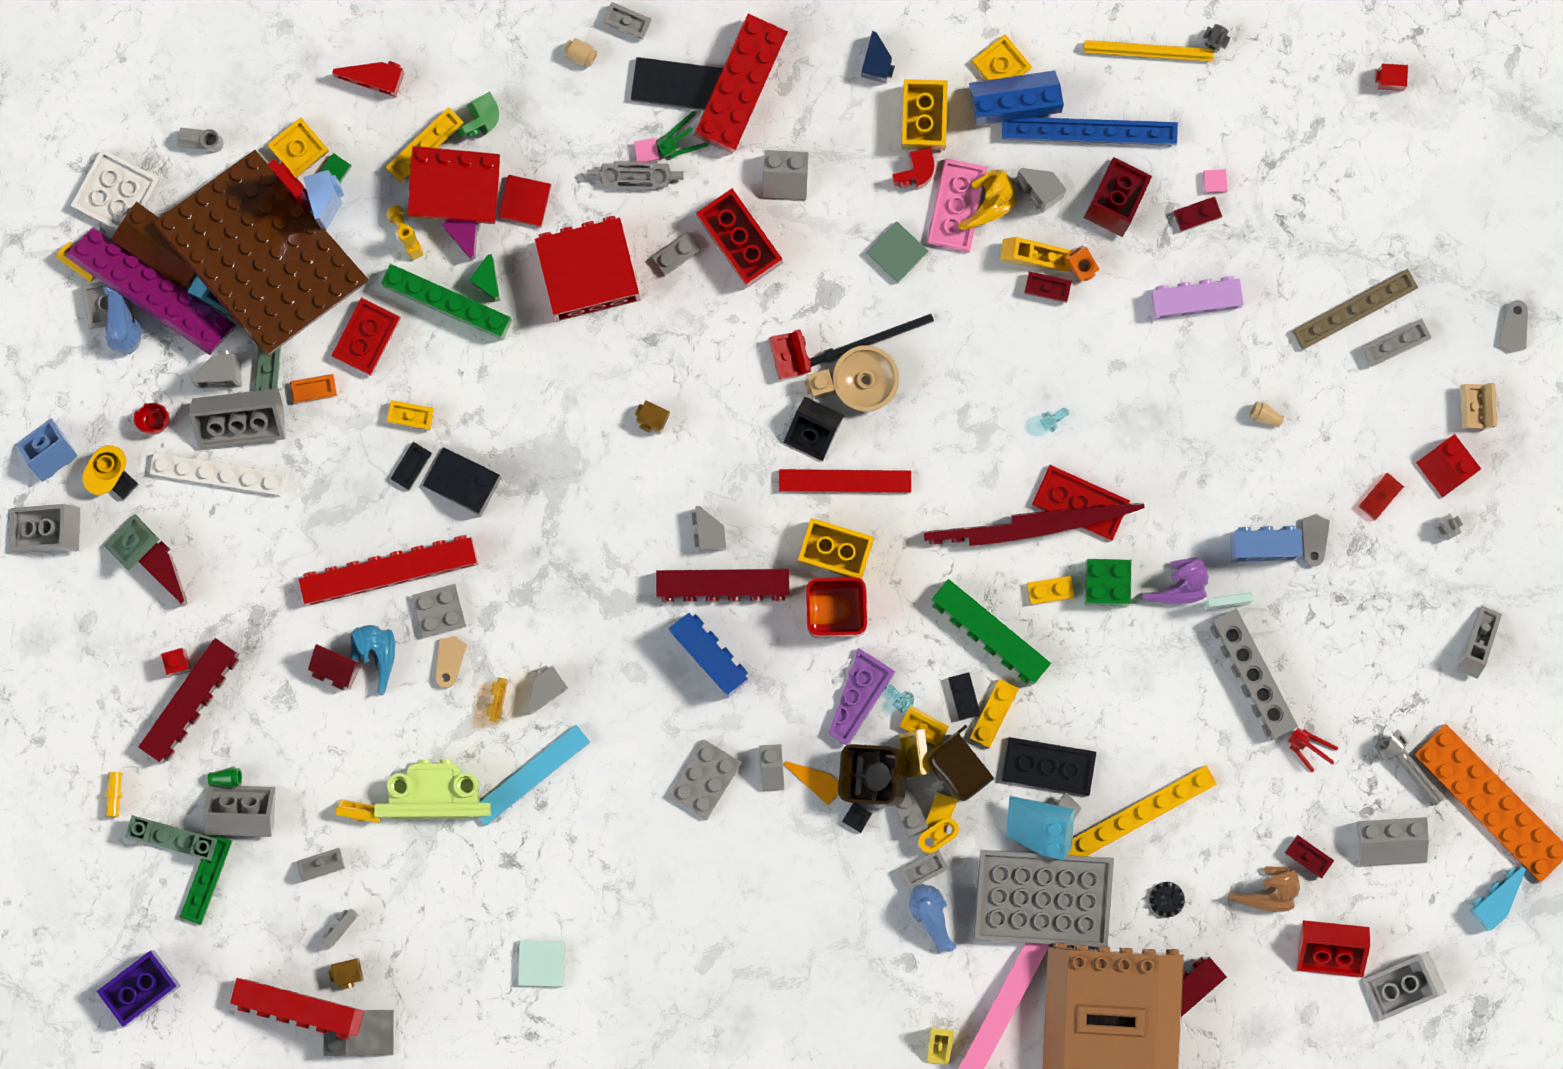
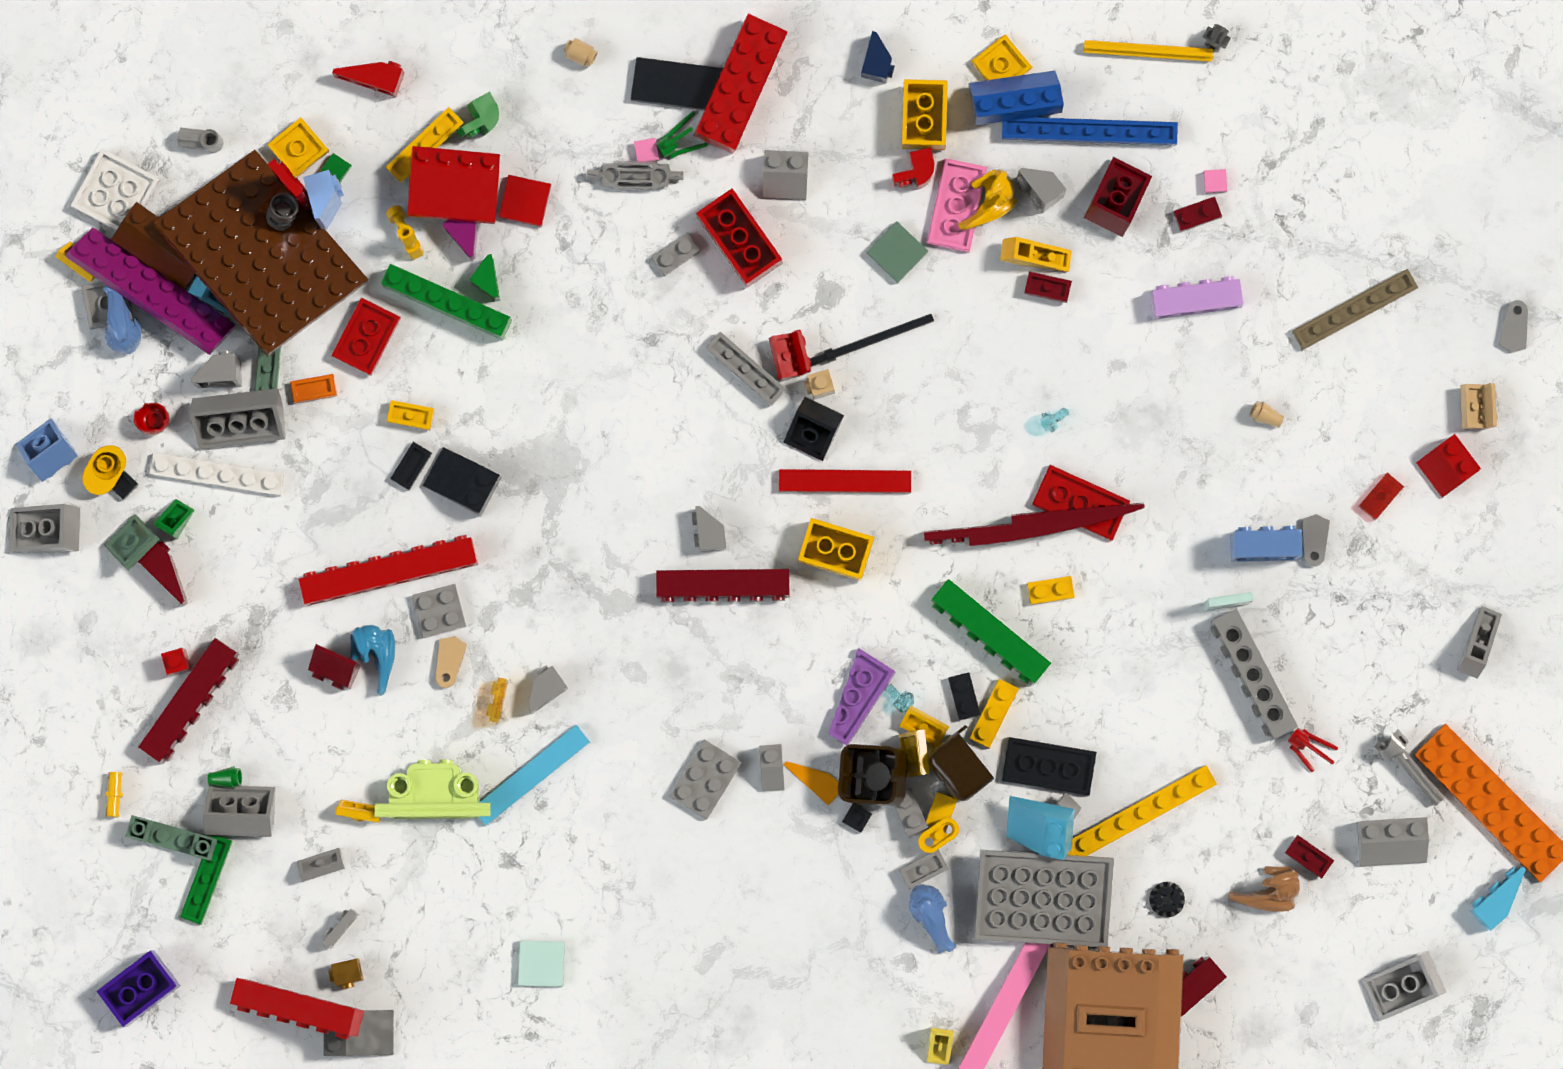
(174, 518): none -> green slope
(282, 211): none -> dark grey wheel
(587, 268): red brick -> none
(627, 20): light grey plate -> none
(651, 417): pearl gold brick -> none
(708, 654): blue slope -> none
(745, 368): none -> light grey plate
(836, 607): red piece -> none
(861, 363): tan dish -> none
(1073, 259): orange brick -> none
(1107, 582): green brick -> none
(1189, 588): medium lavender hair -> none
(1333, 948): red slope -> none
(1392, 77): red brick -> none
(1396, 342): light grey plate -> none
(1448, 526): light grey gear -> none

